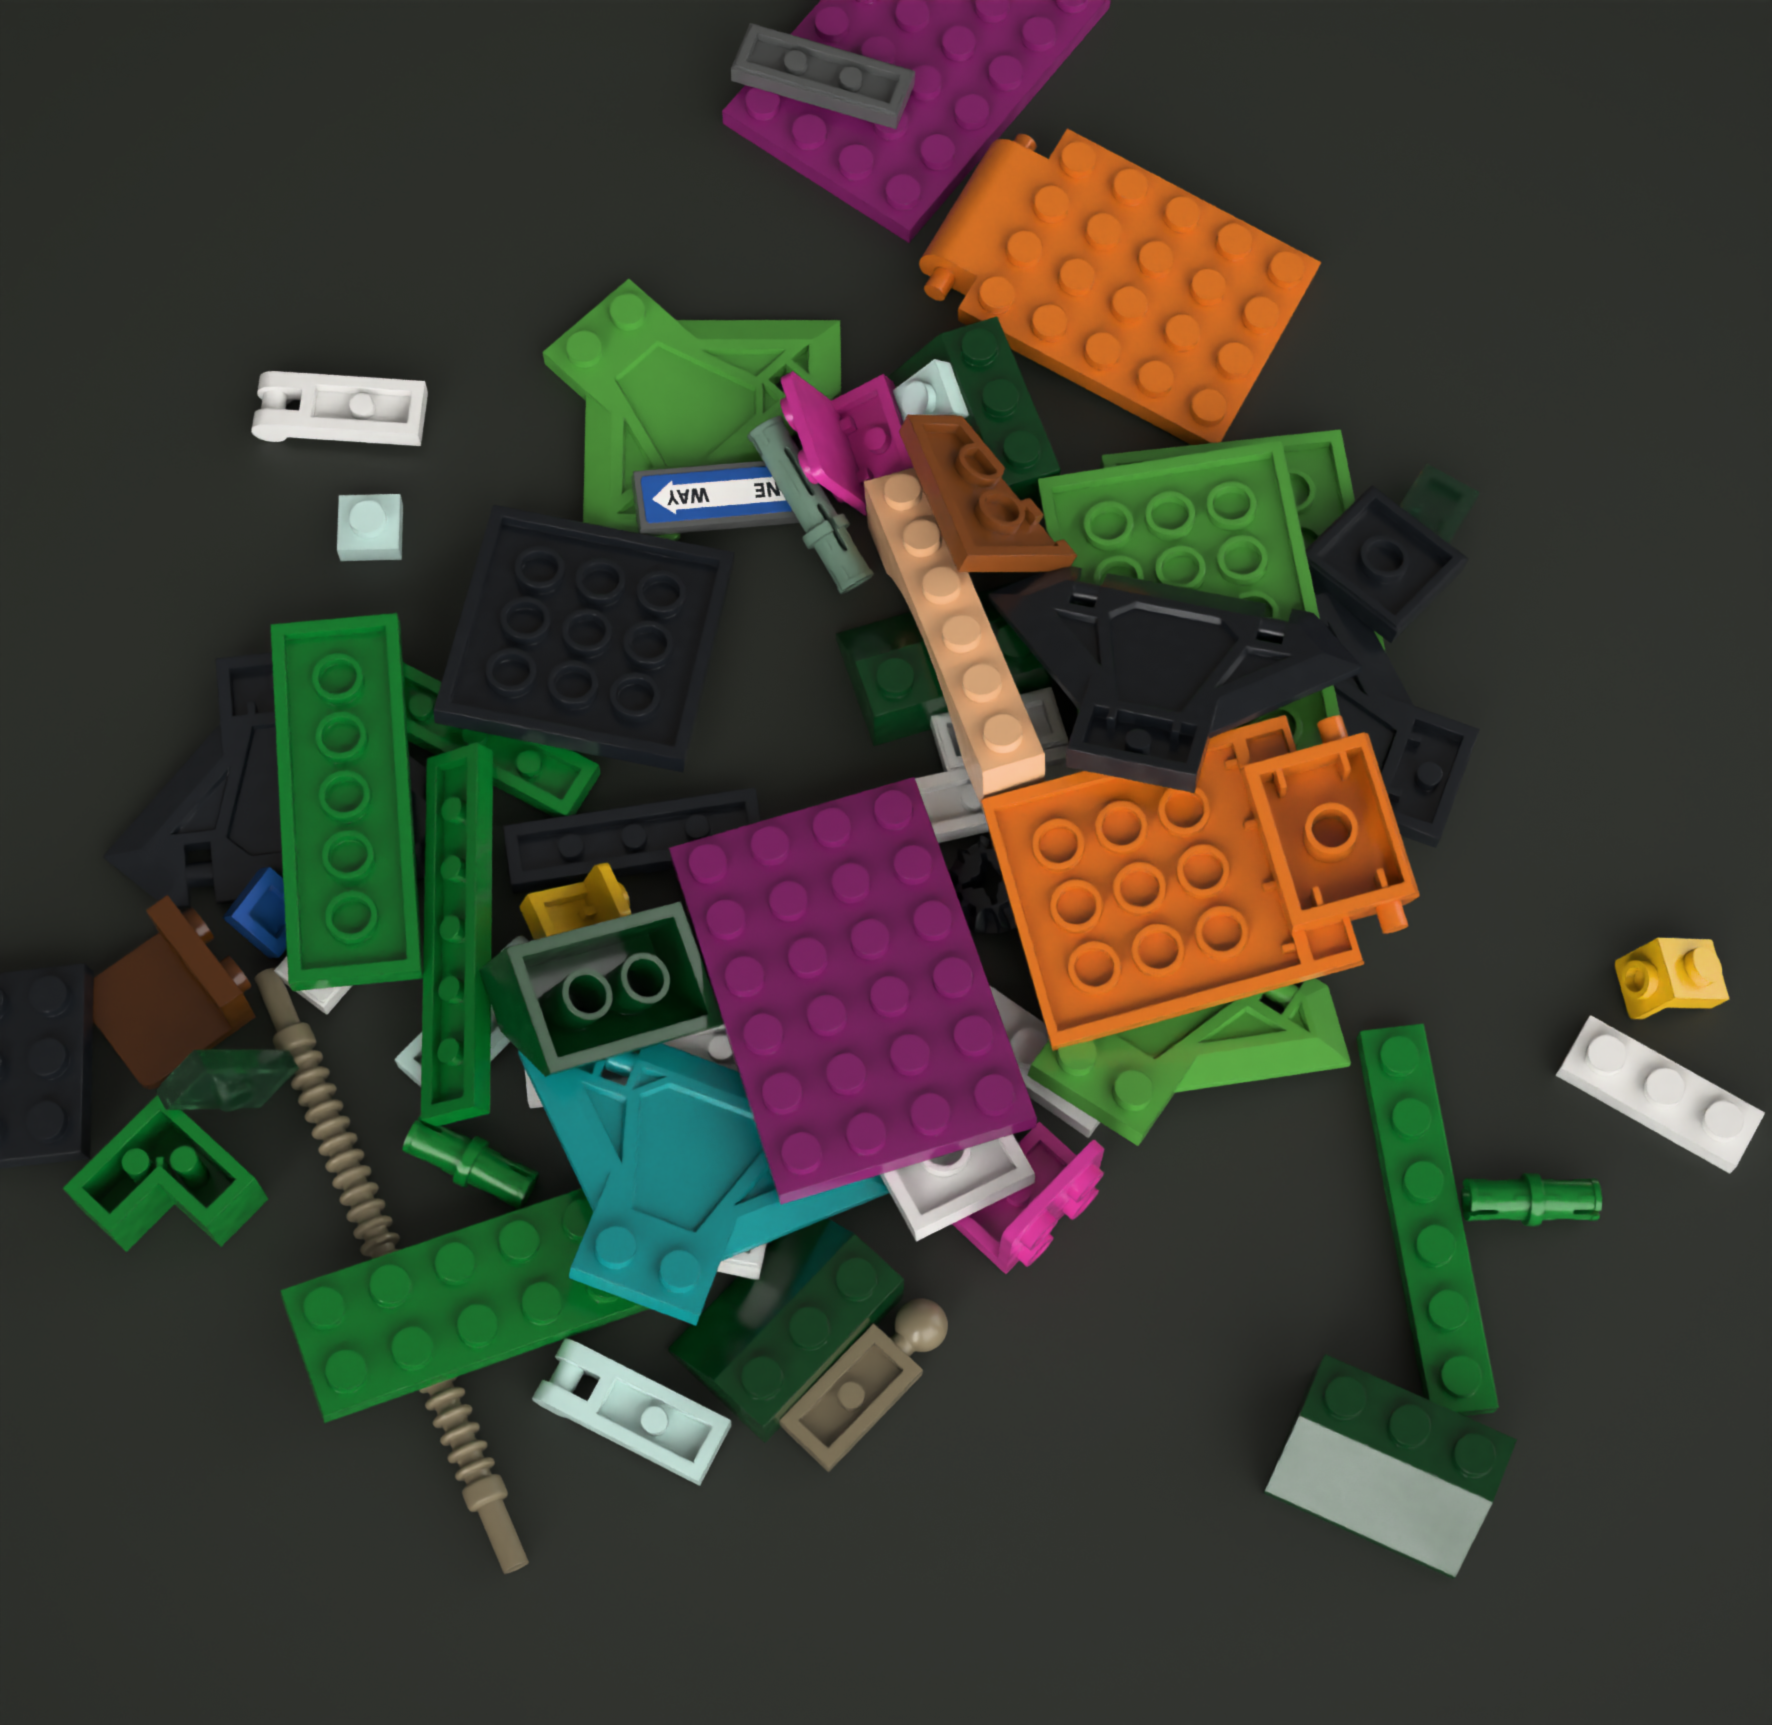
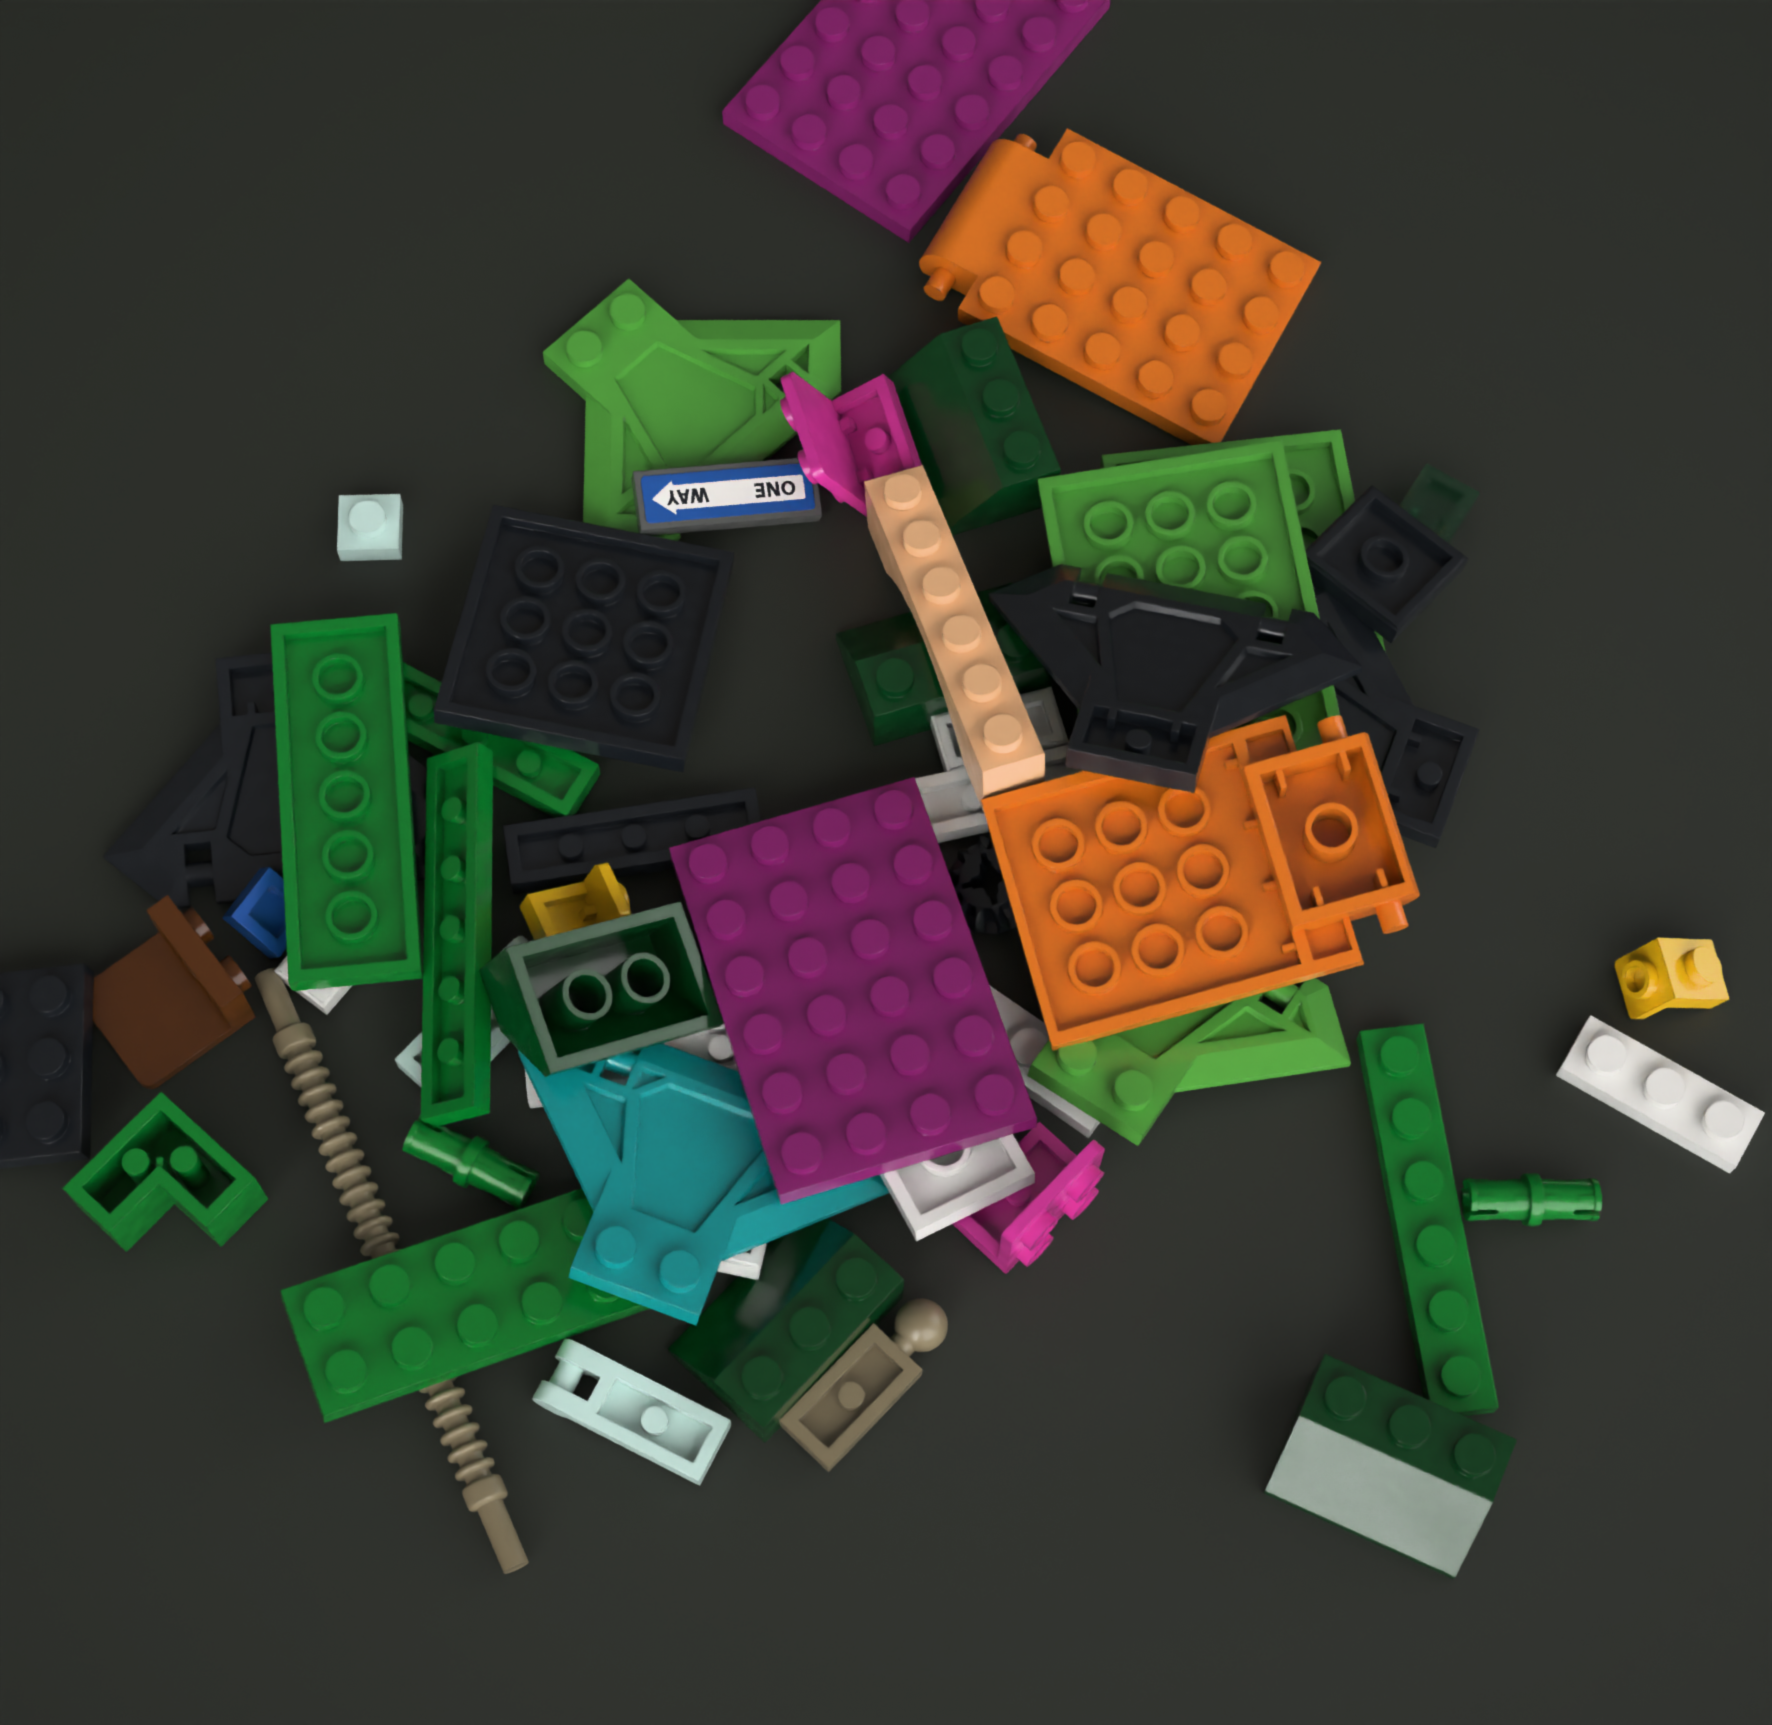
(226, 1079): clear green plate -> none
(340, 408): white plate -> none
(815, 513): sand green pin -> none
(823, 75): dark grey tile -> none
(931, 392): light aqua plate -> none
(973, 505): dark orange wing -> none

